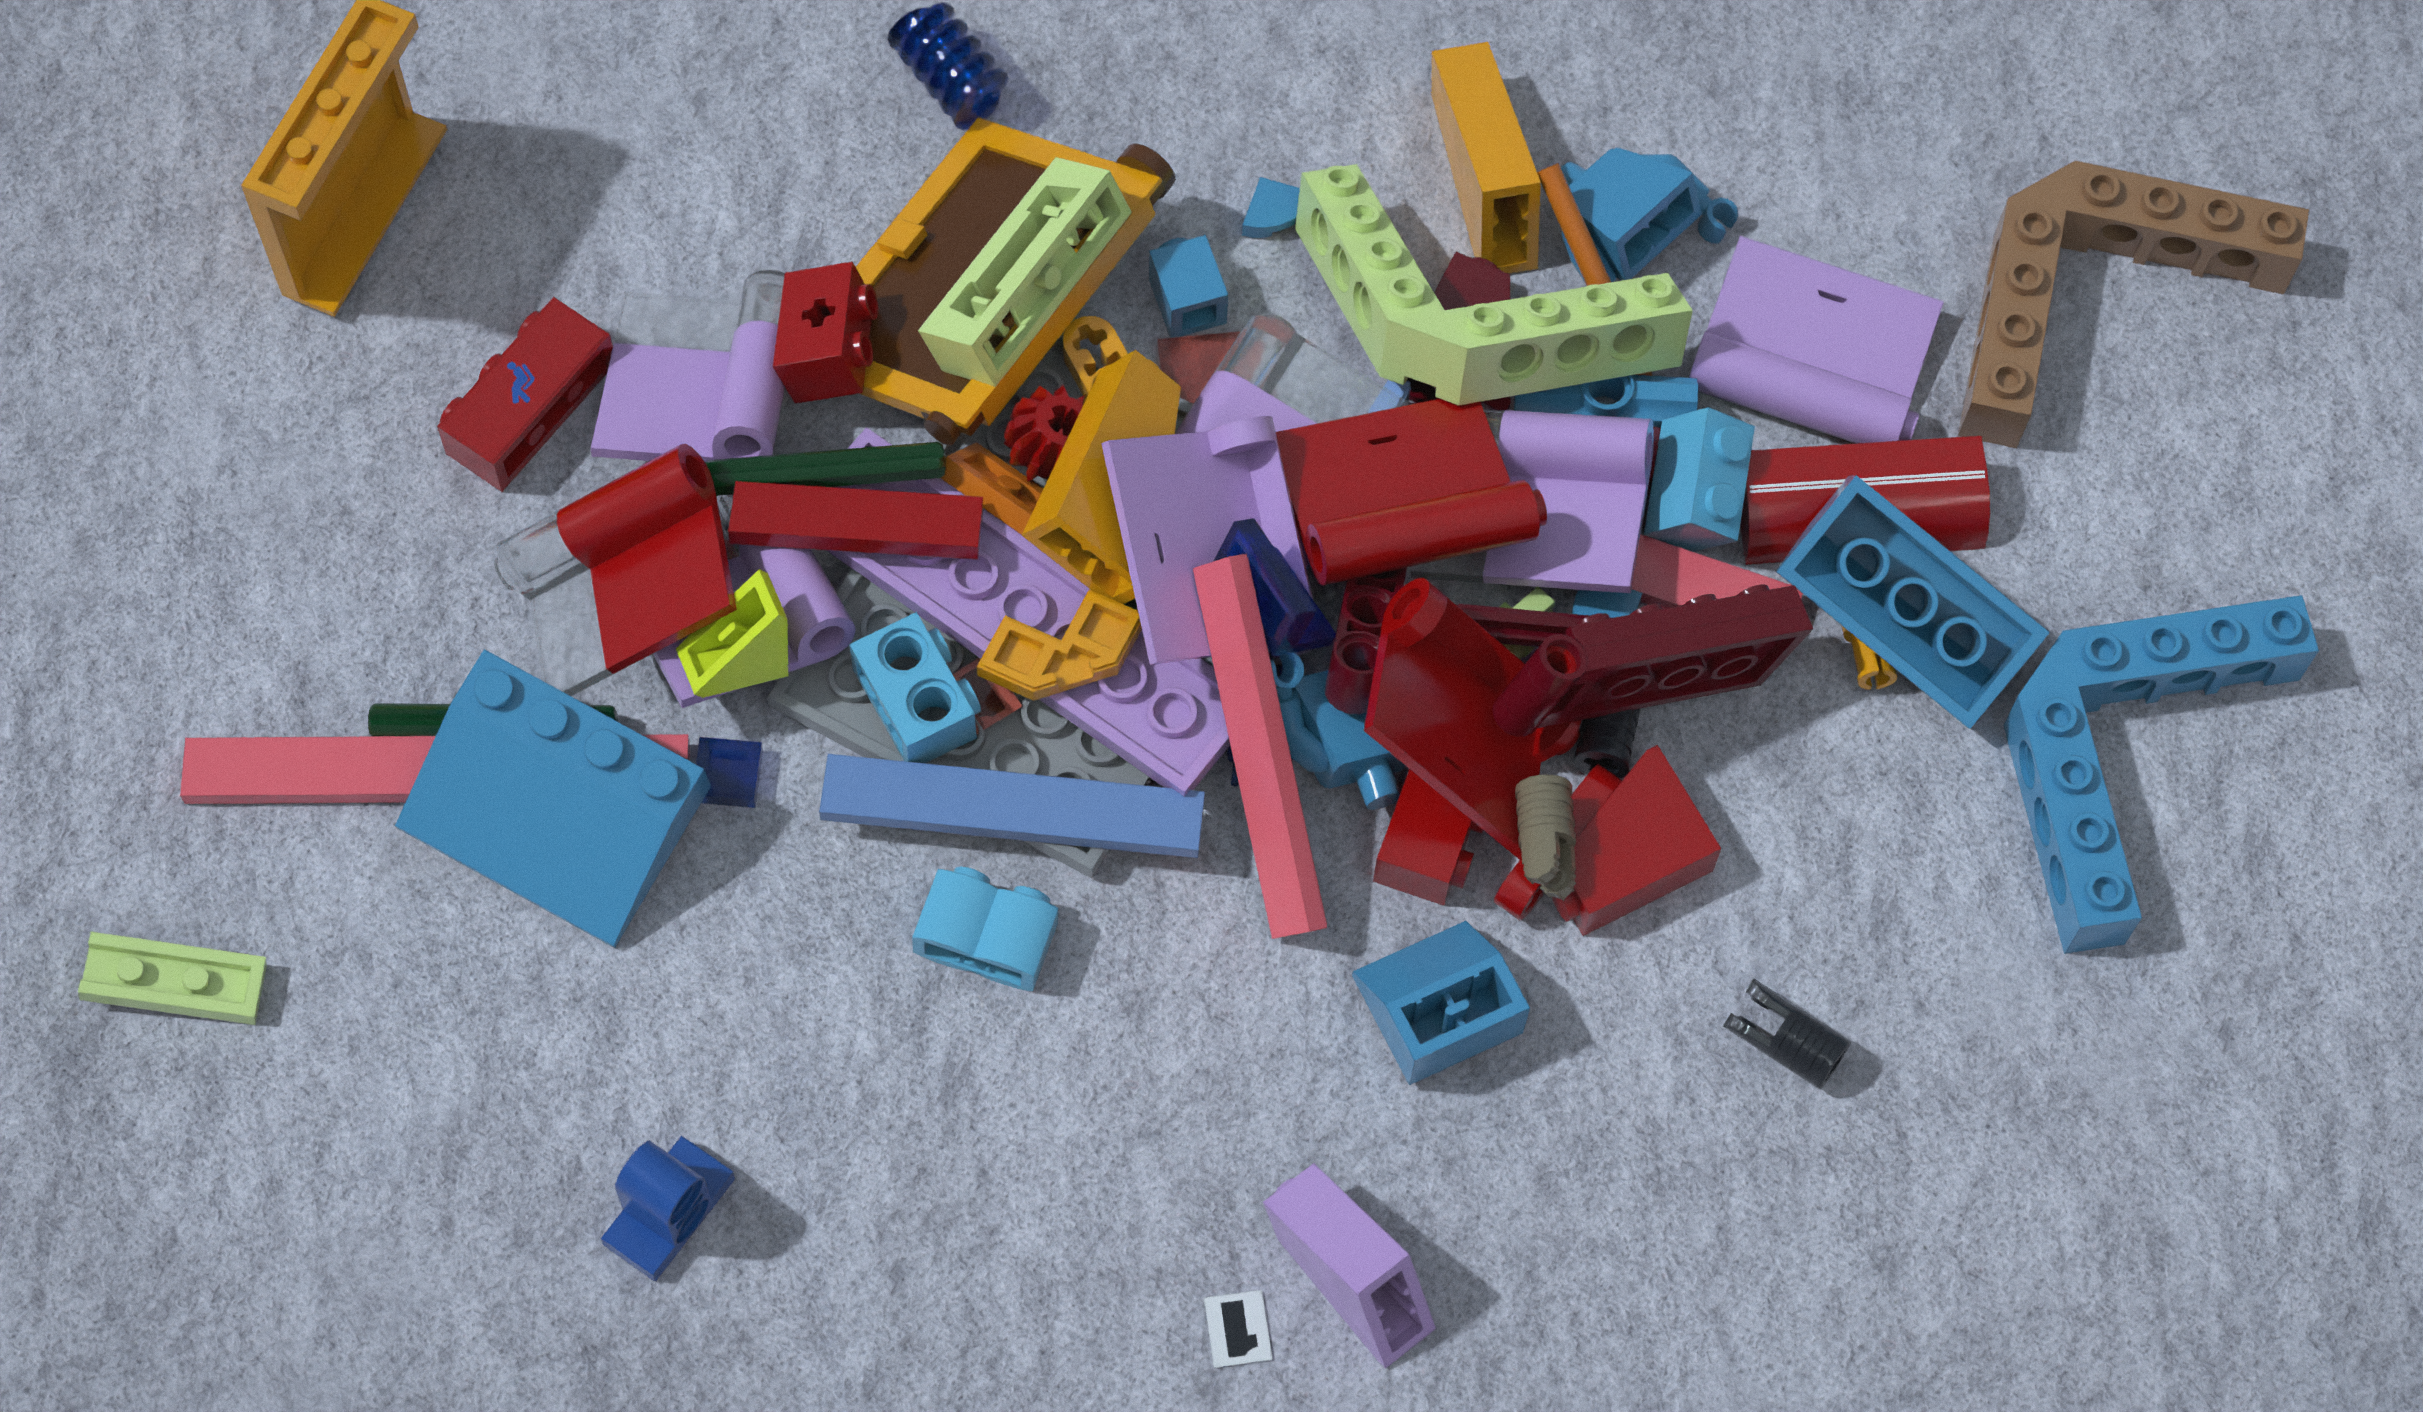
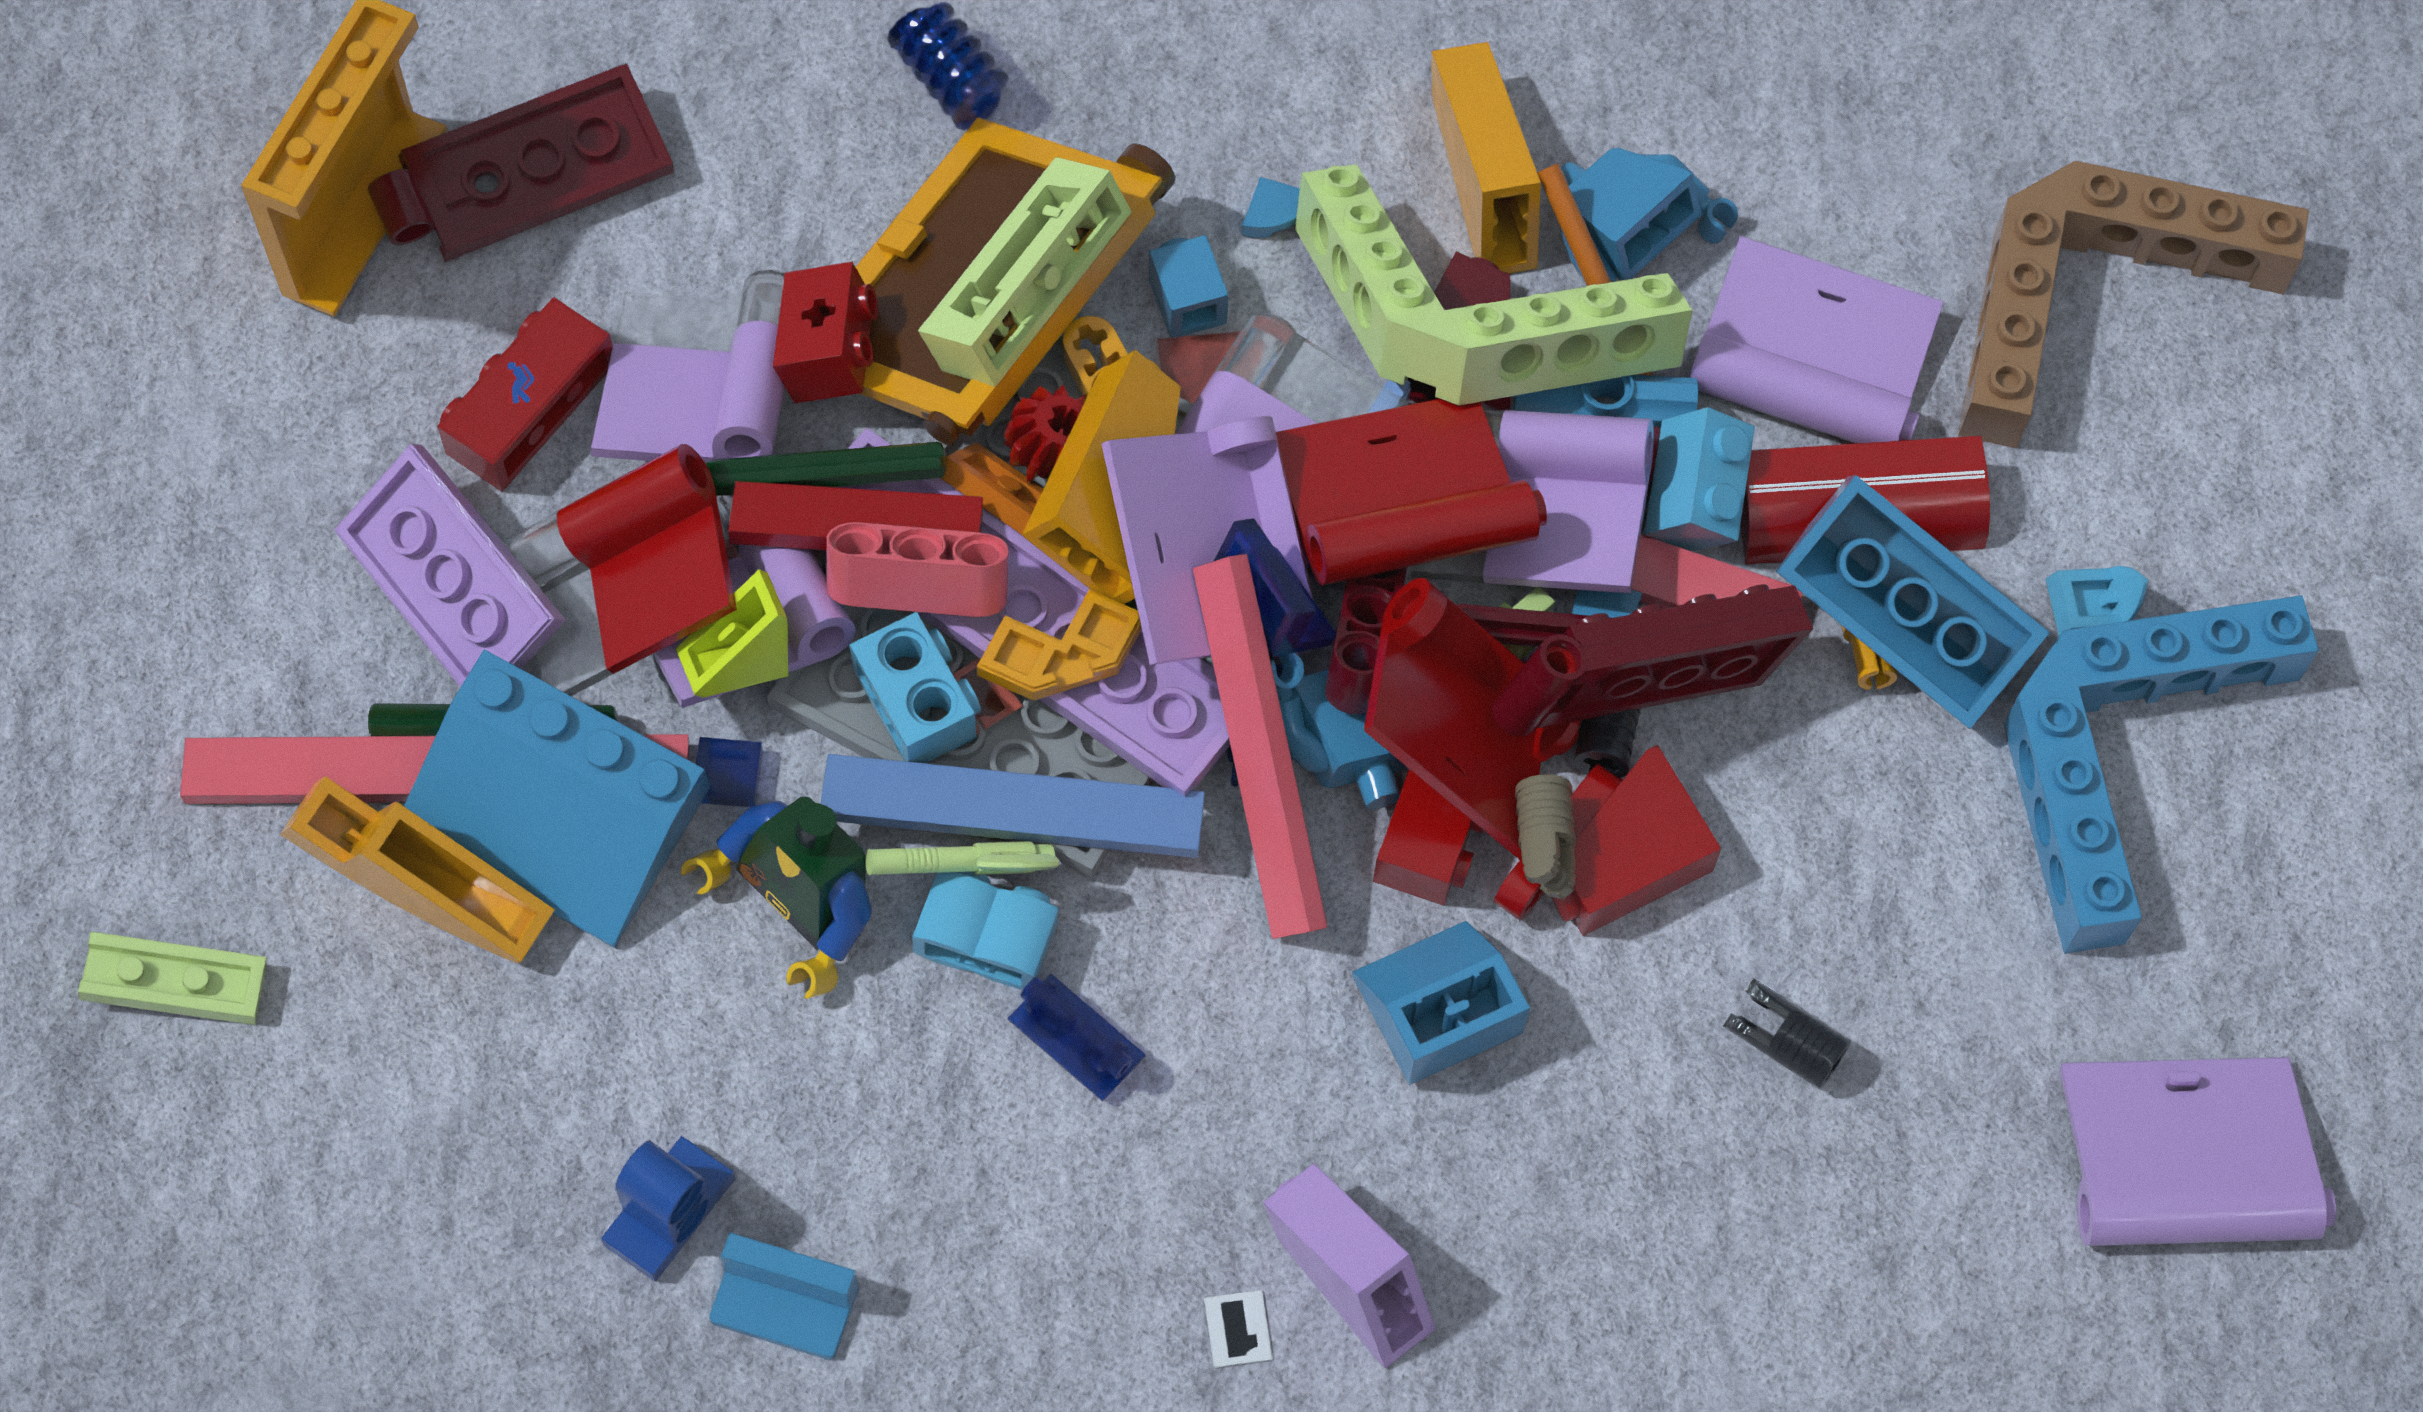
(417, 869): none -> light orange slope
(446, 568): none -> lavender tile
(547, 163): none -> dark red hinge
(783, 1297): none -> dark azure panel
(805, 872): none -> torso
(917, 569): none -> coral beam
(979, 858): none -> yellowish green piece
(1075, 1036): none -> clear blue hinge
(2095, 596): none -> medium azure plate
(2194, 1152): none -> lavender door

